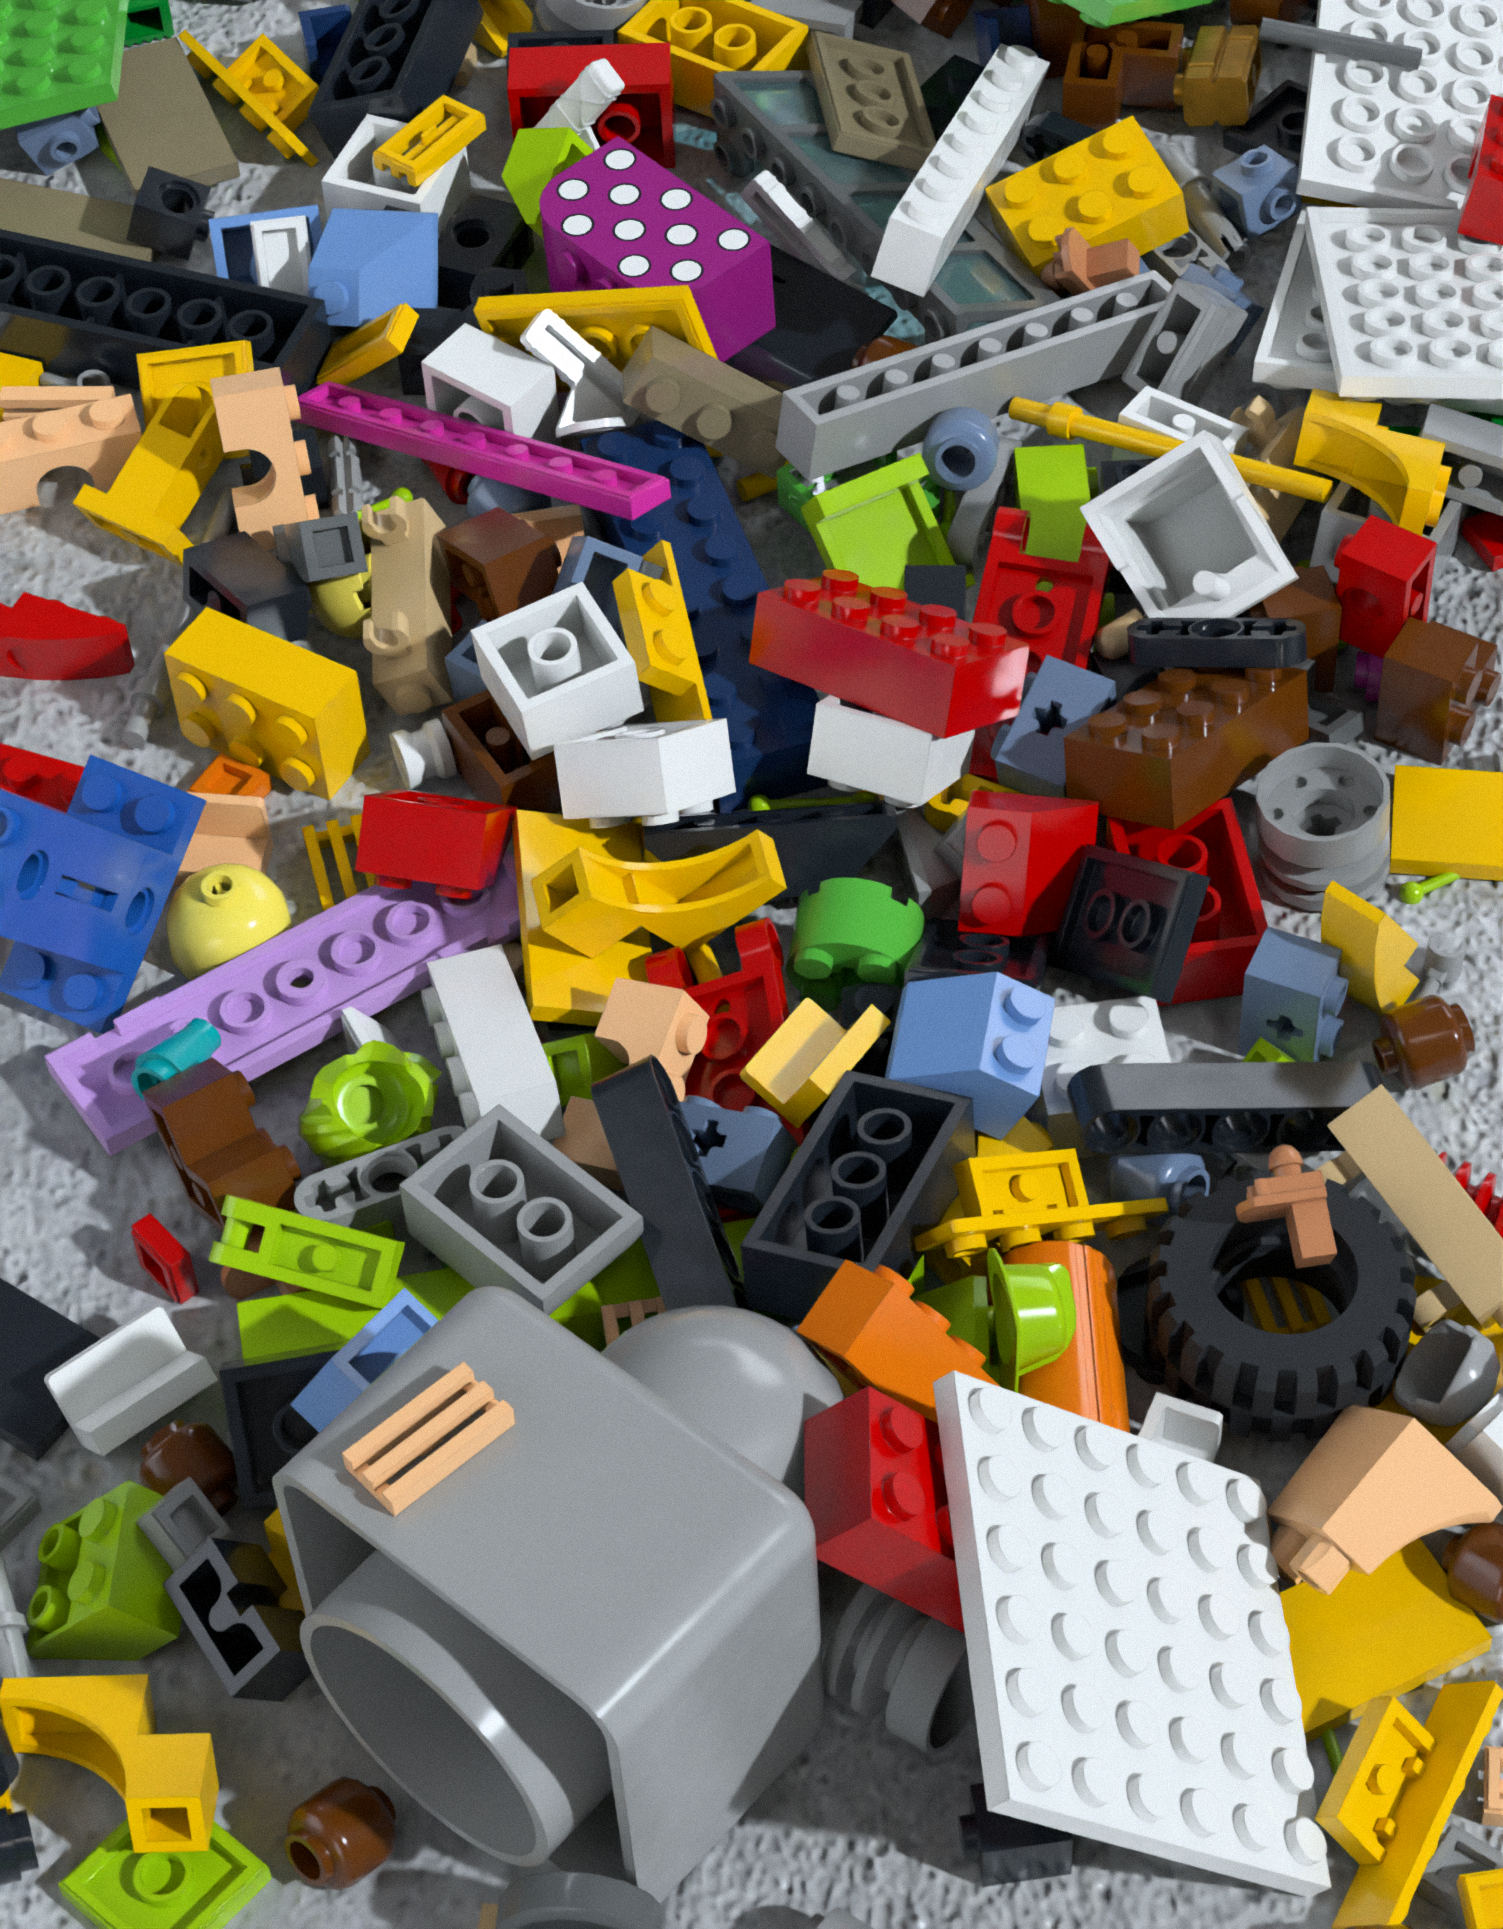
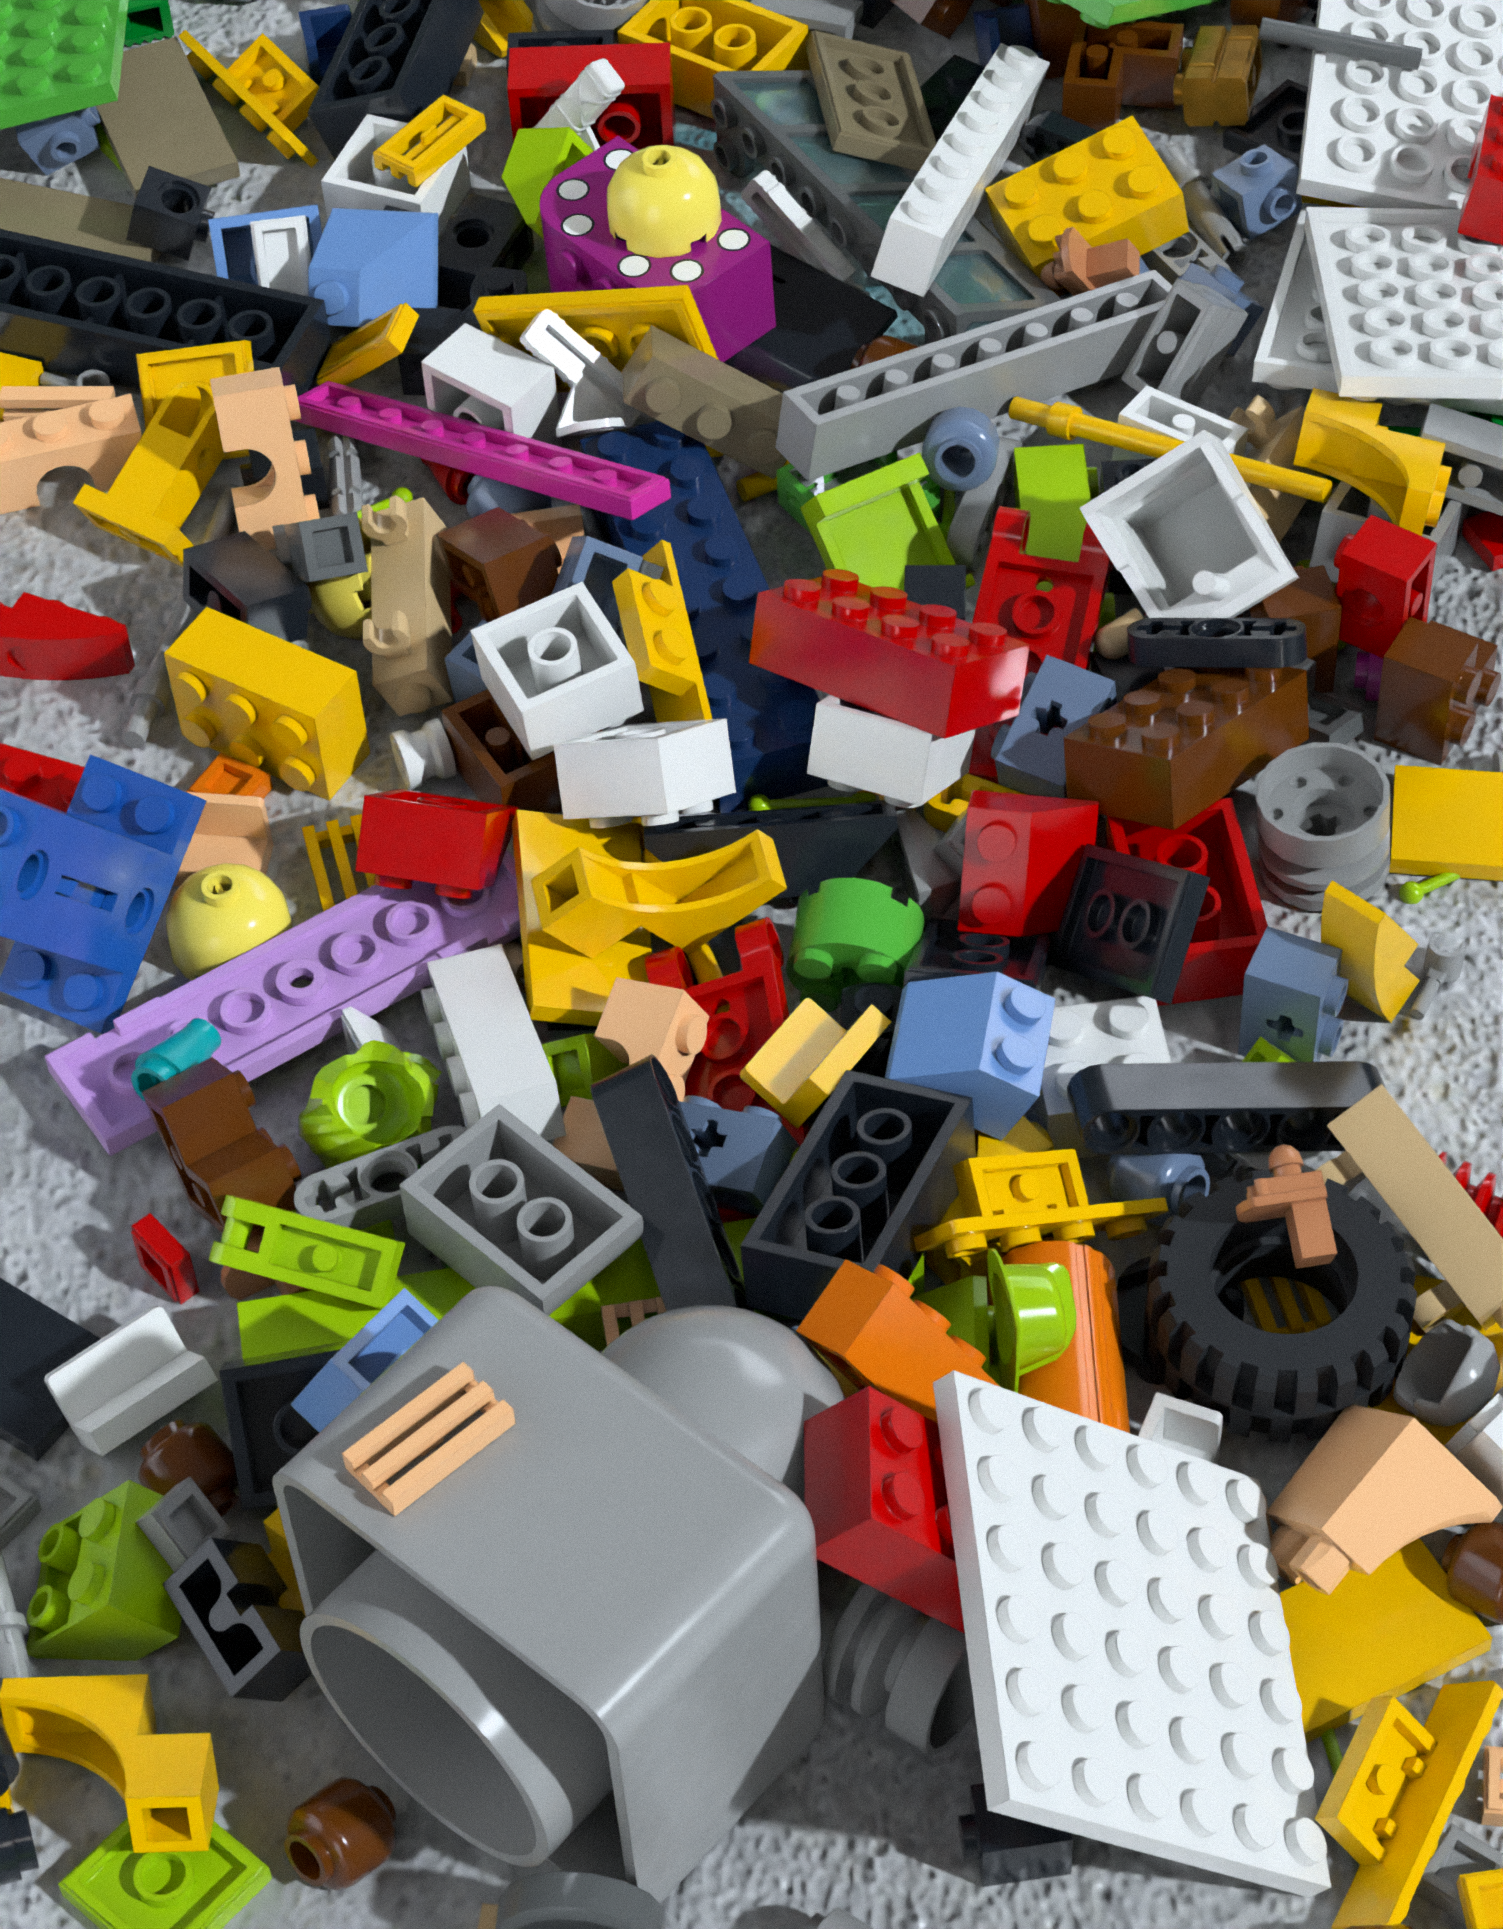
(663, 201): none -> light yellow cylinder
(1423, 1042): reddish brown head -> none

